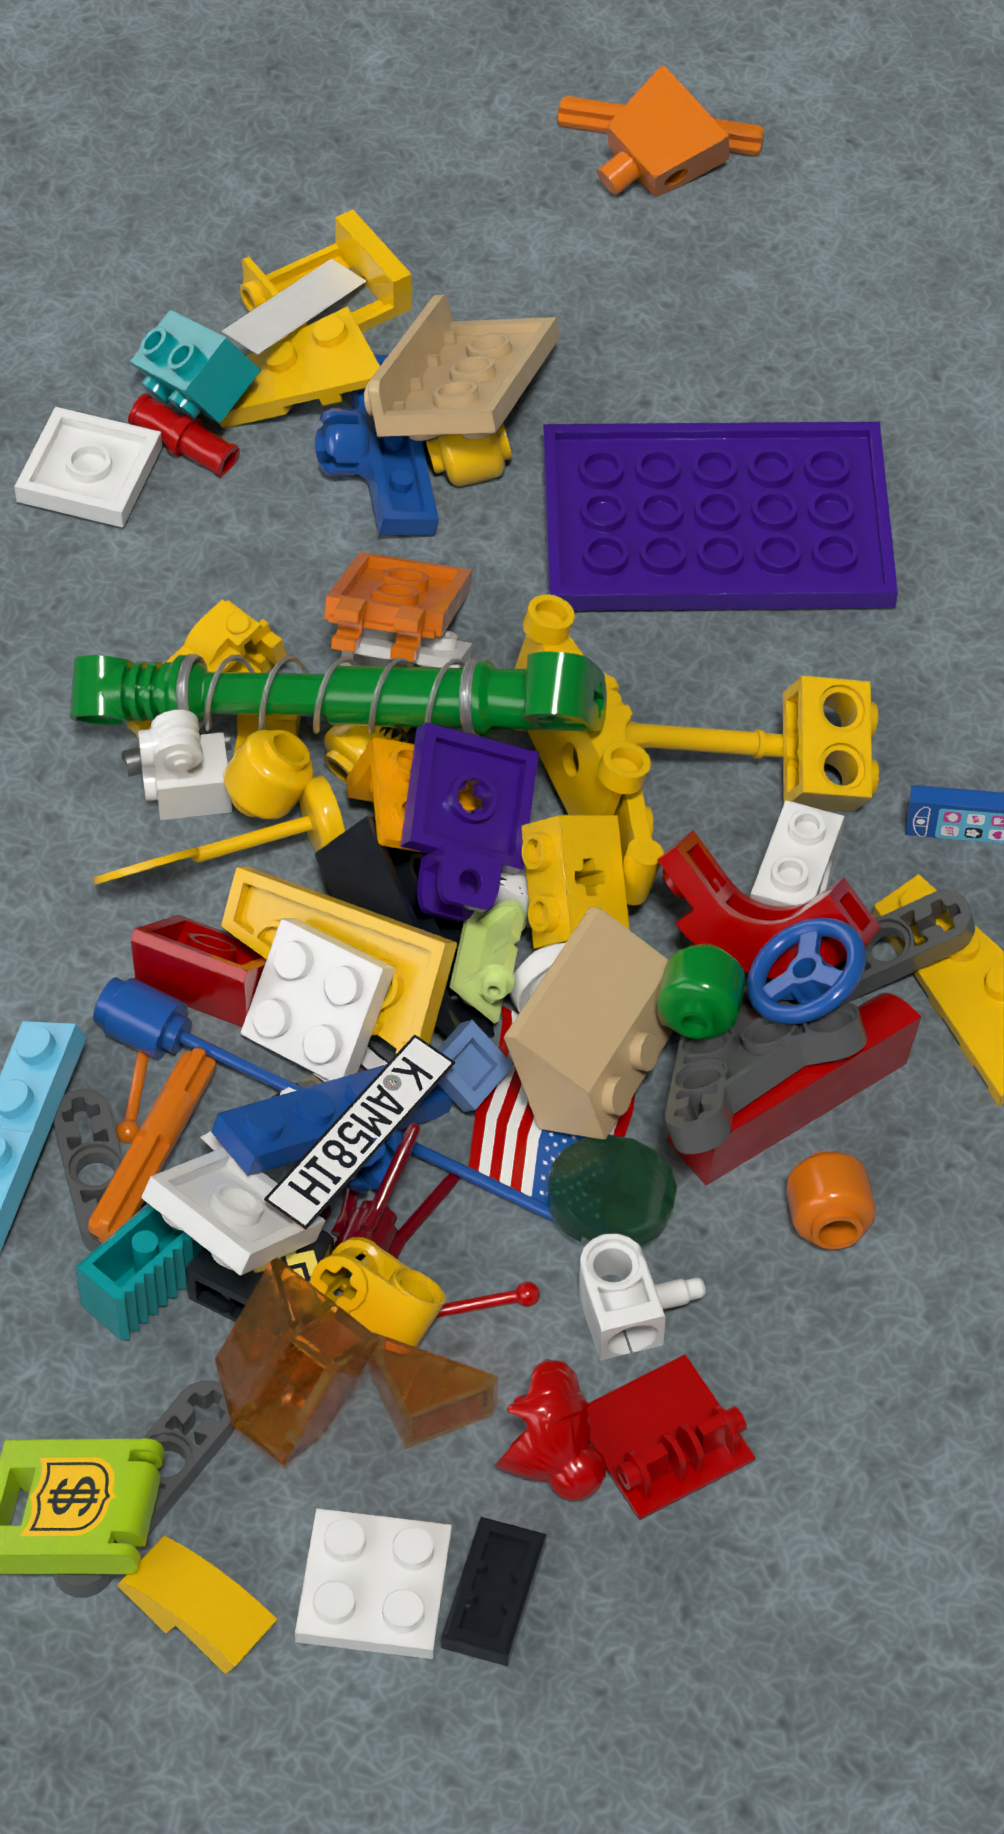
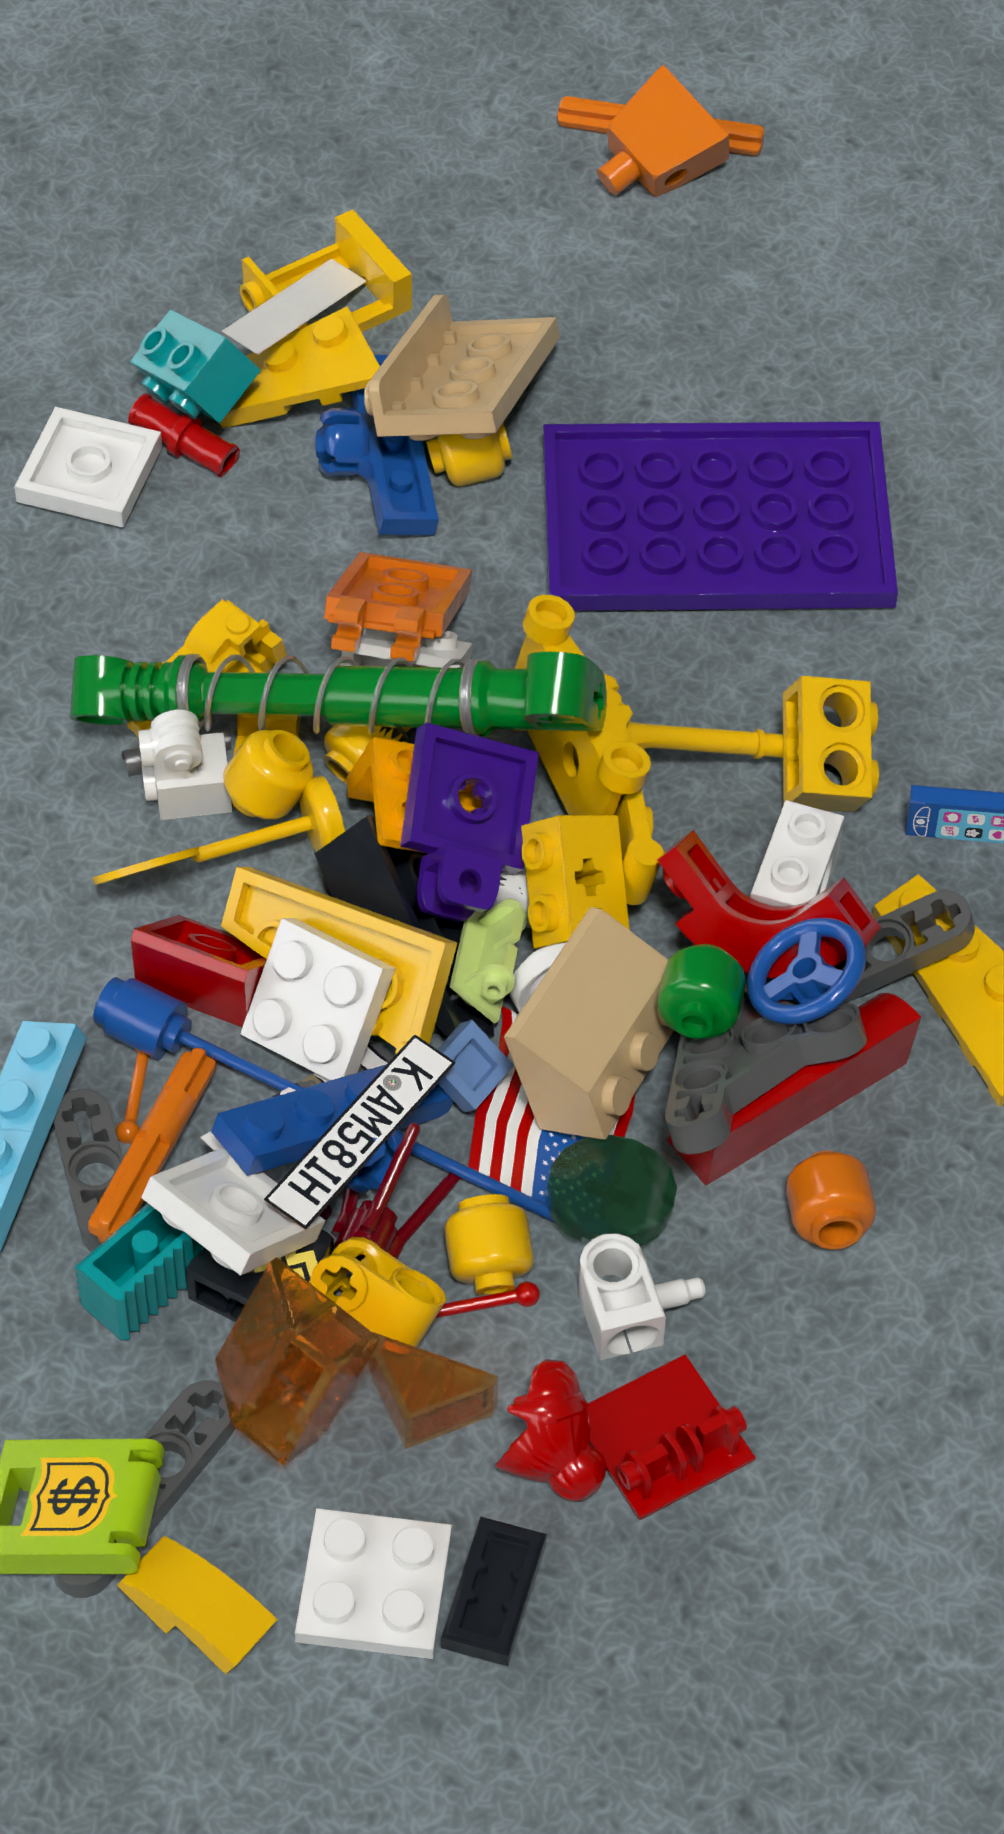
(489, 1243): none -> yellow head

